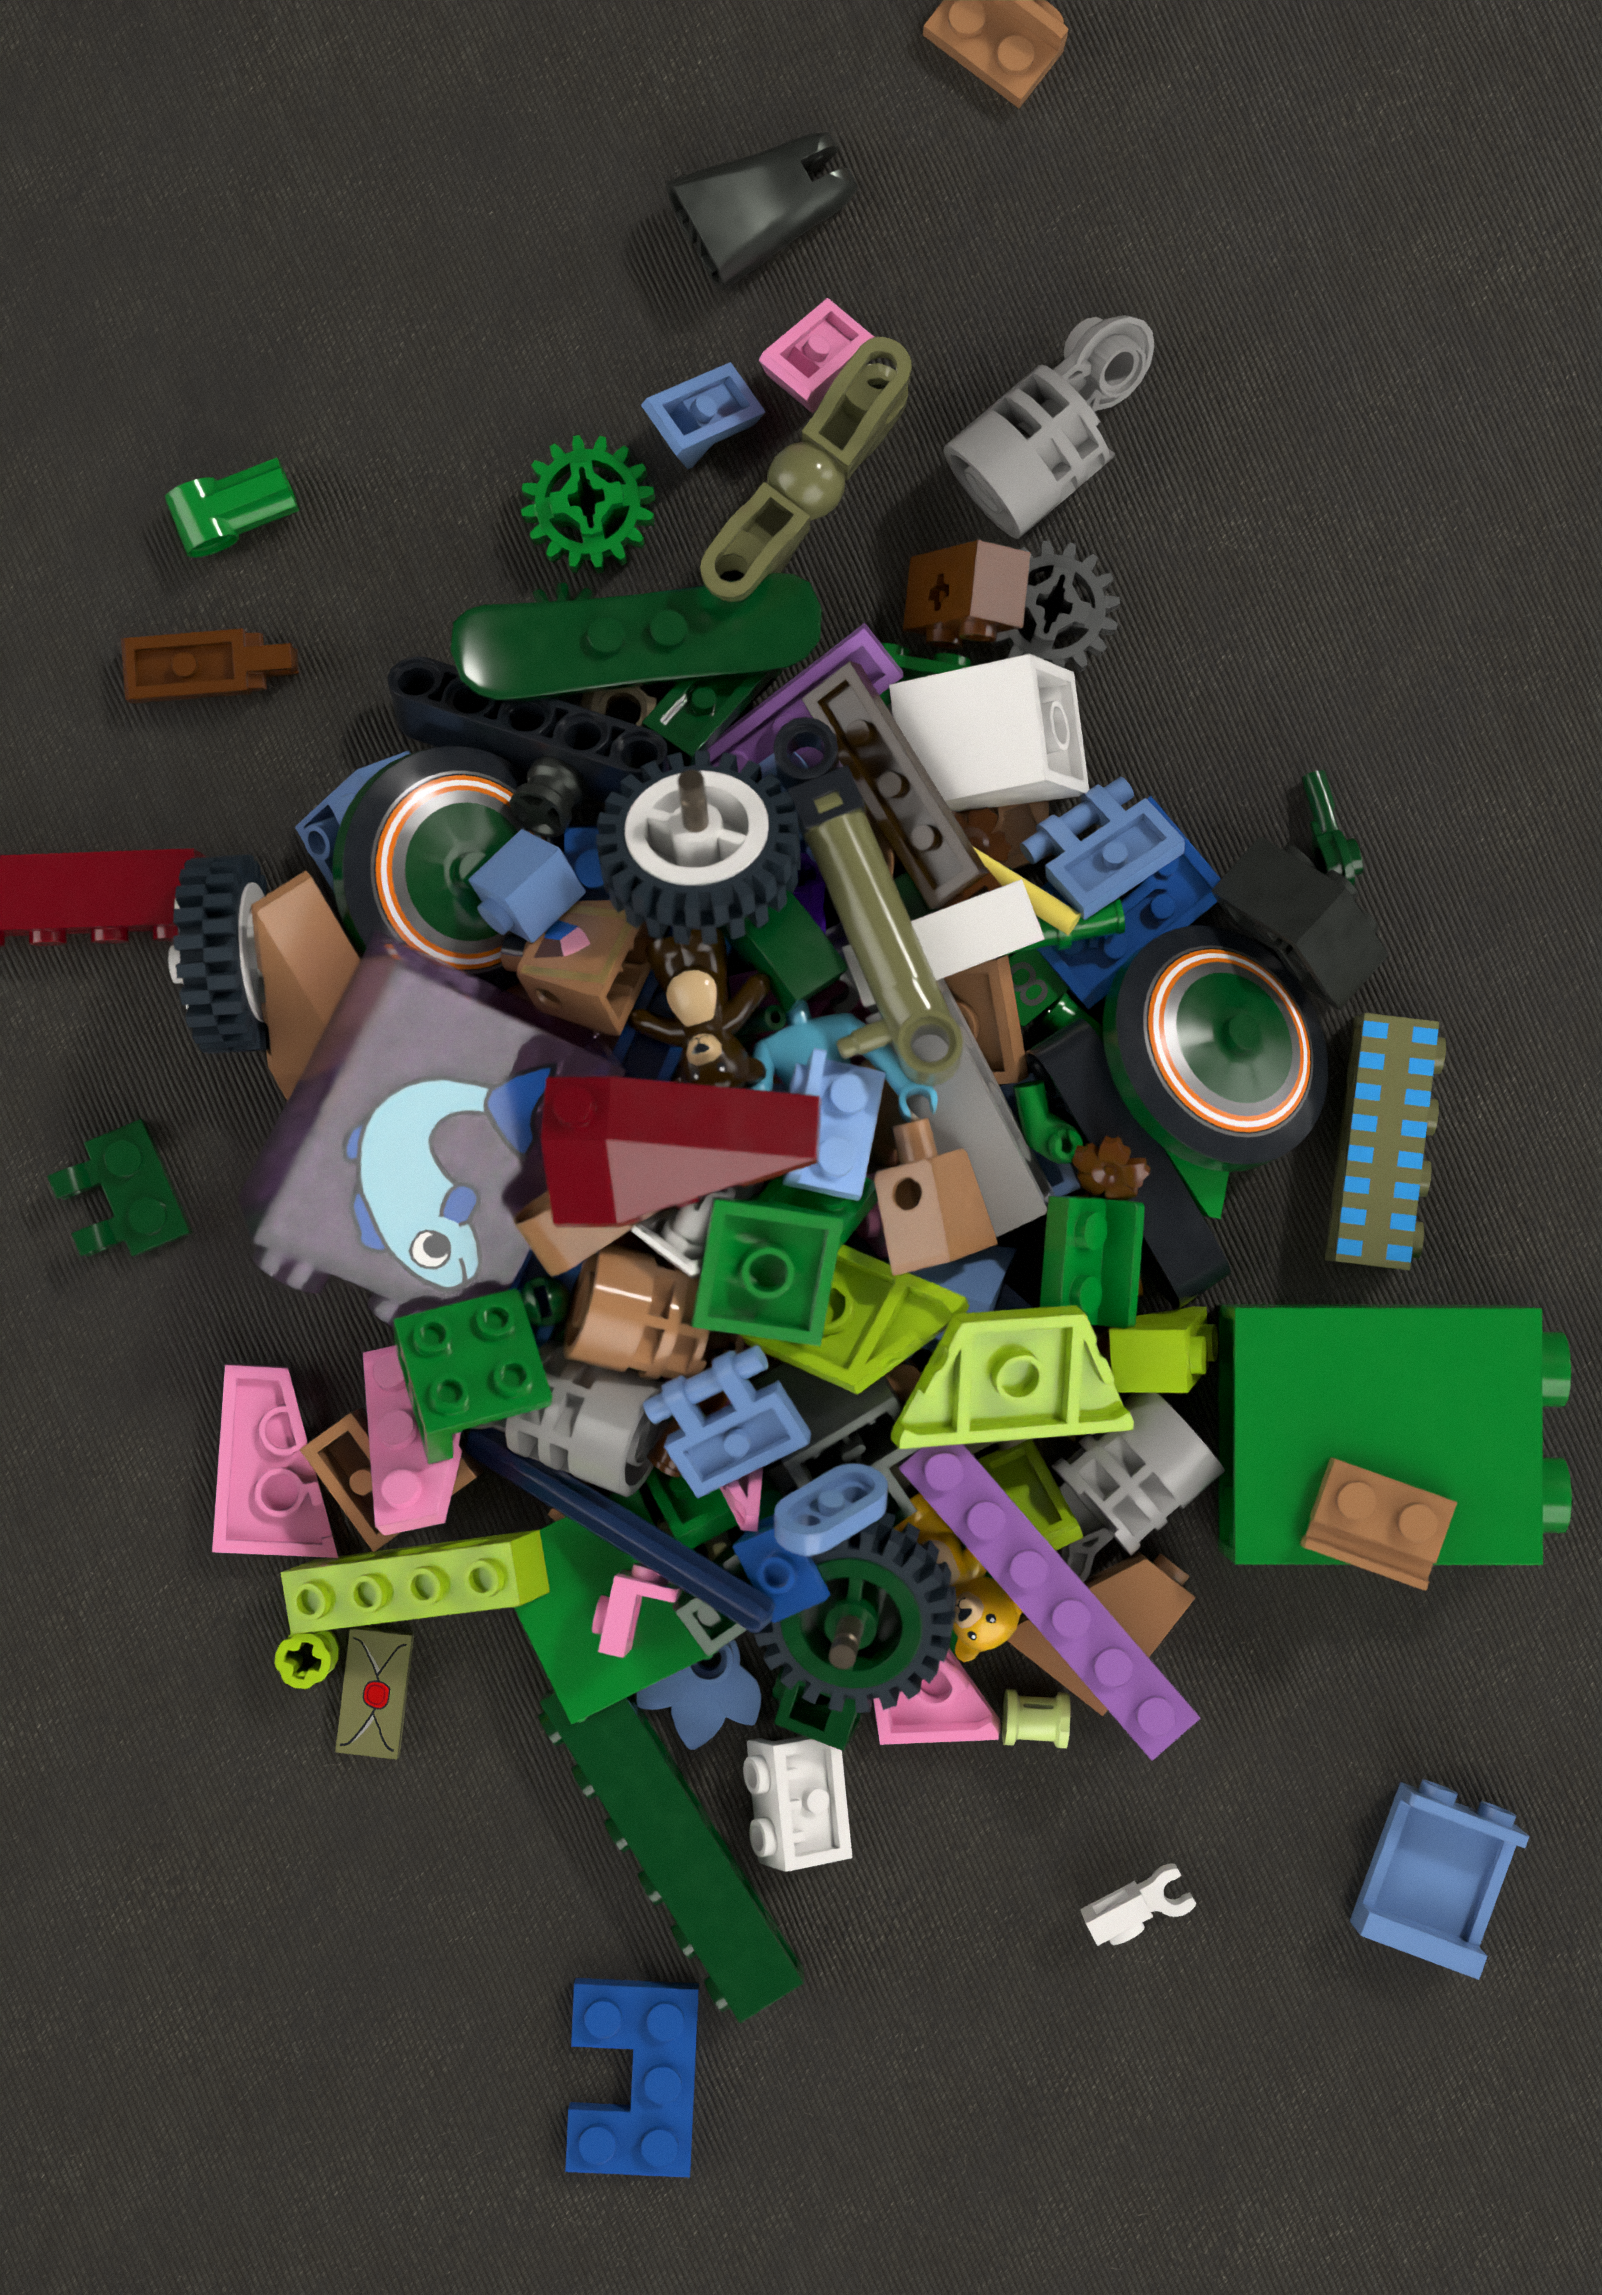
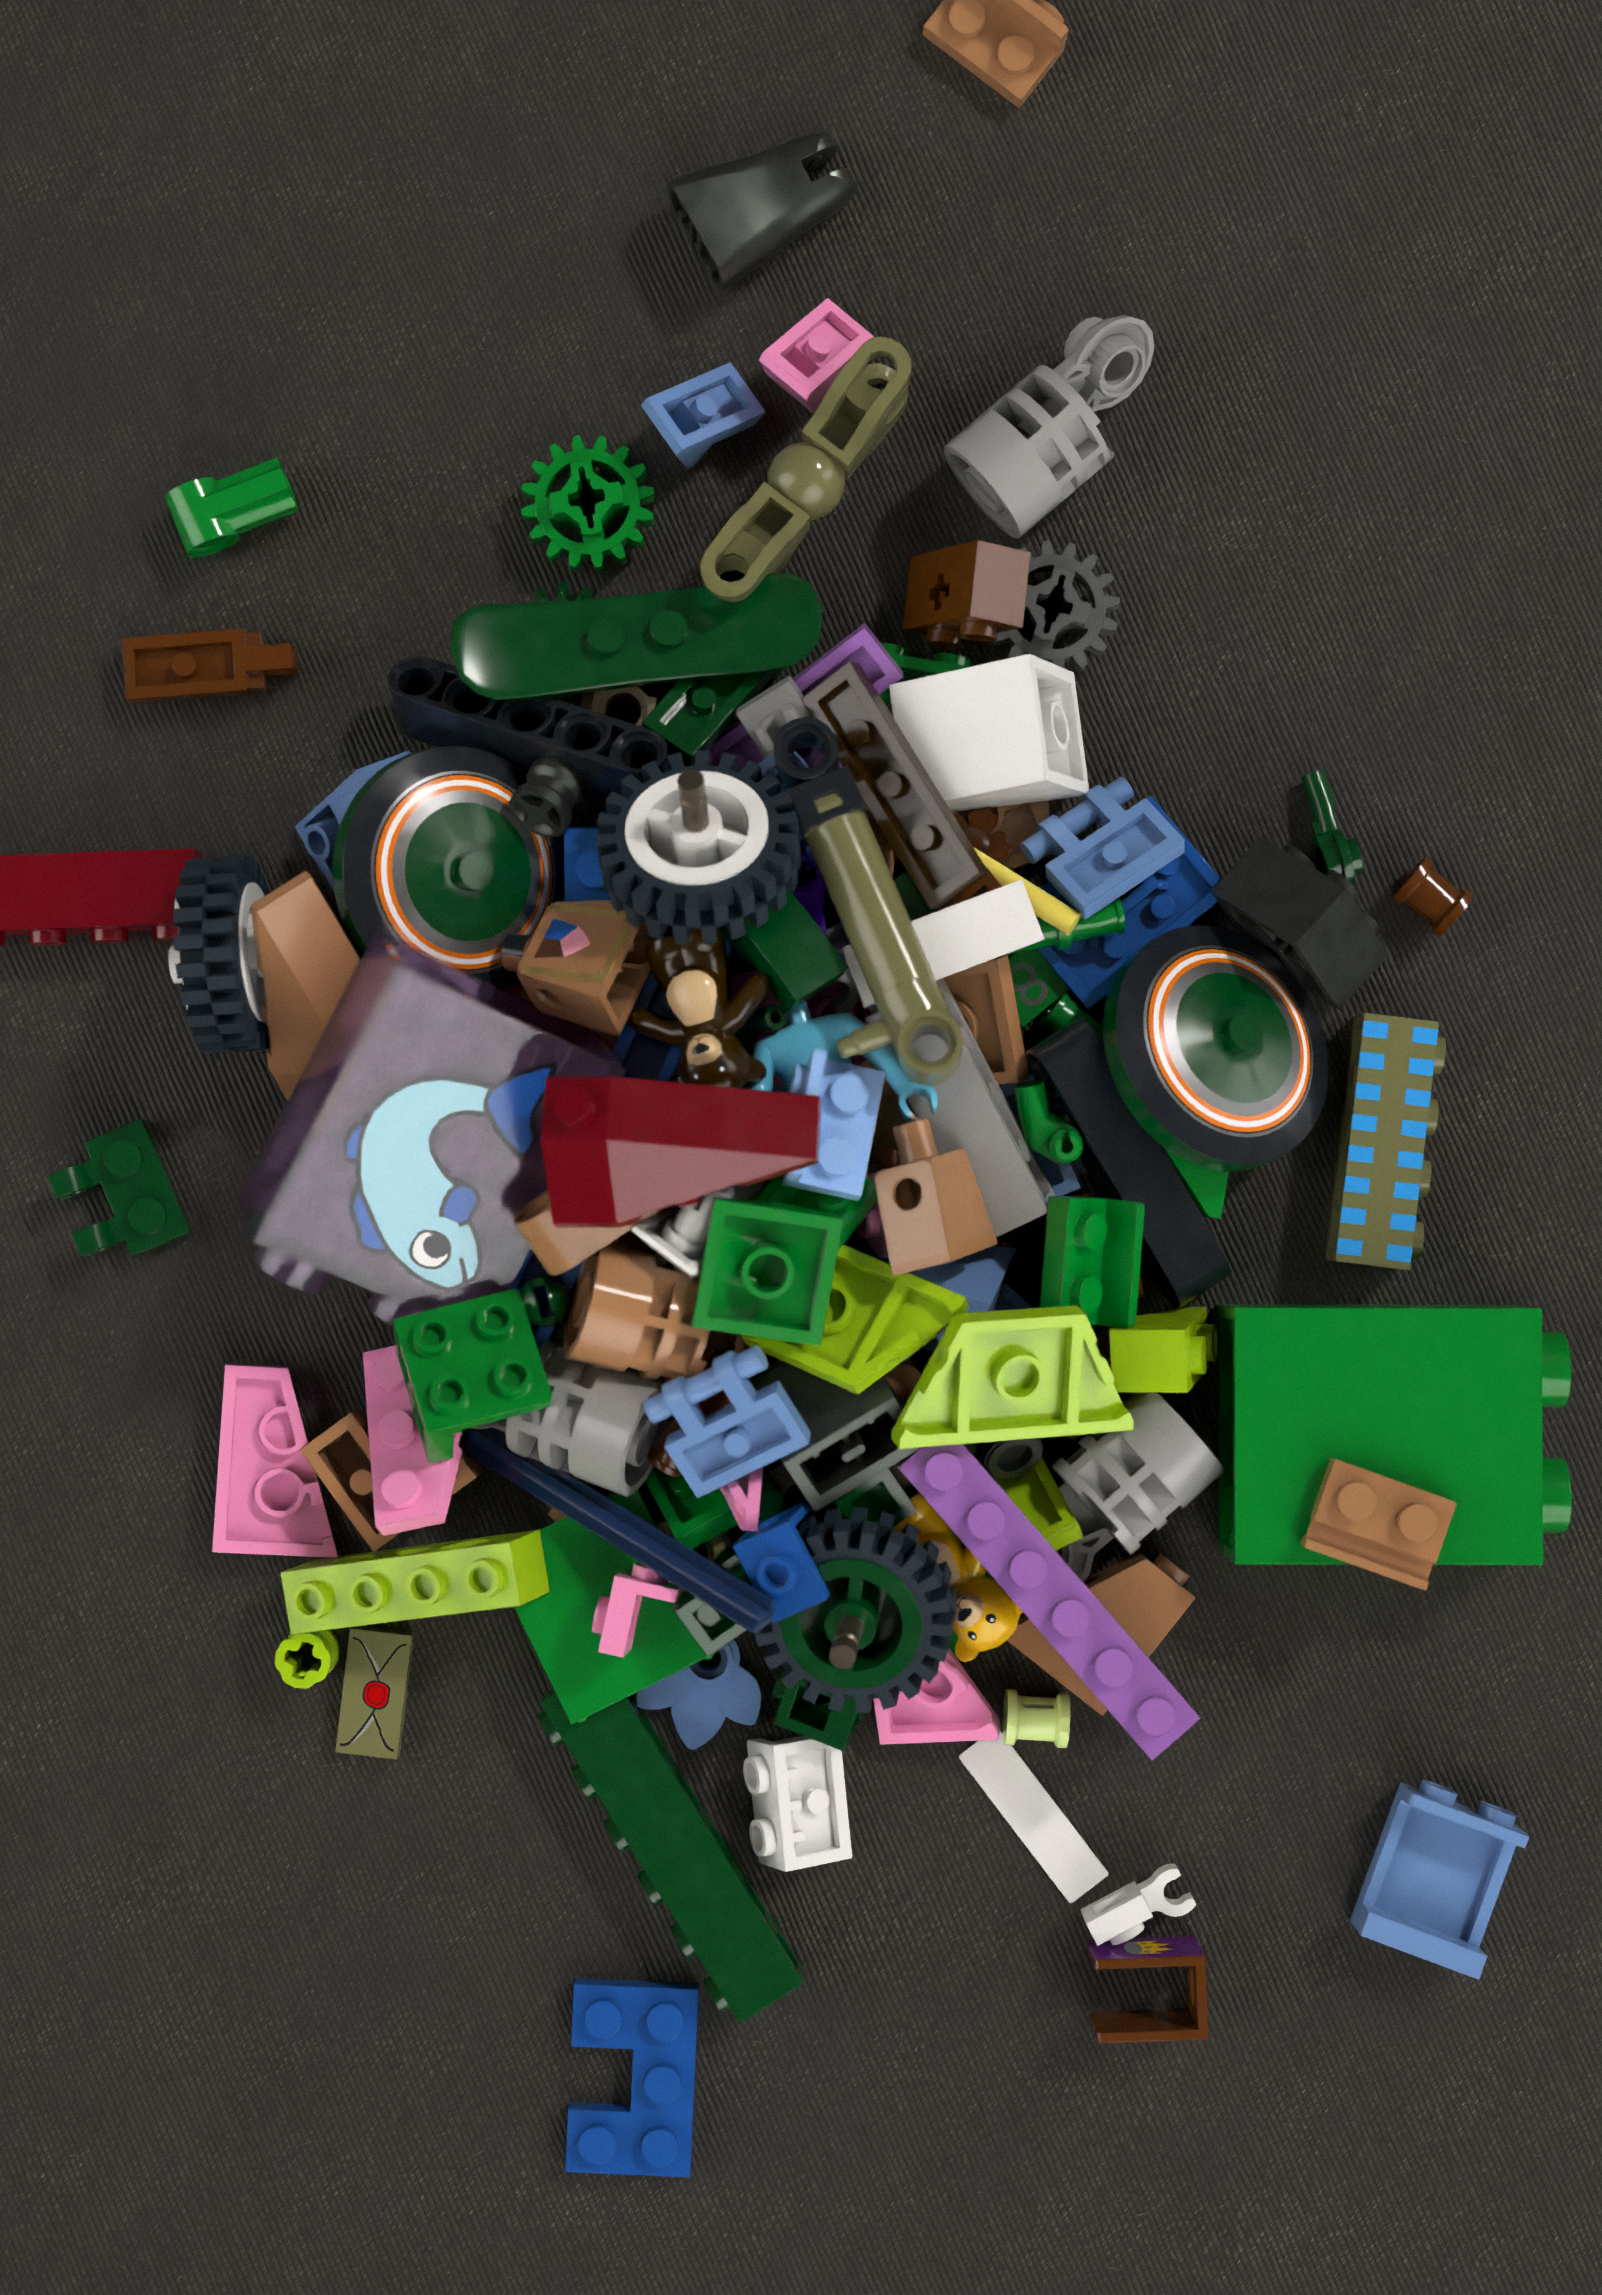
(526, 887): medium blue brick -> none
(770, 711): none -> light grey tile
(830, 1509): medium blue plate -> none
(1009, 1457): none -> pearl dark grey tile
(1034, 1817): none -> white sticker
(1110, 1169): reddish brown plant -> none
(1153, 2024): none -> reddish brown piece
(1432, 896): none -> reddish brown bush

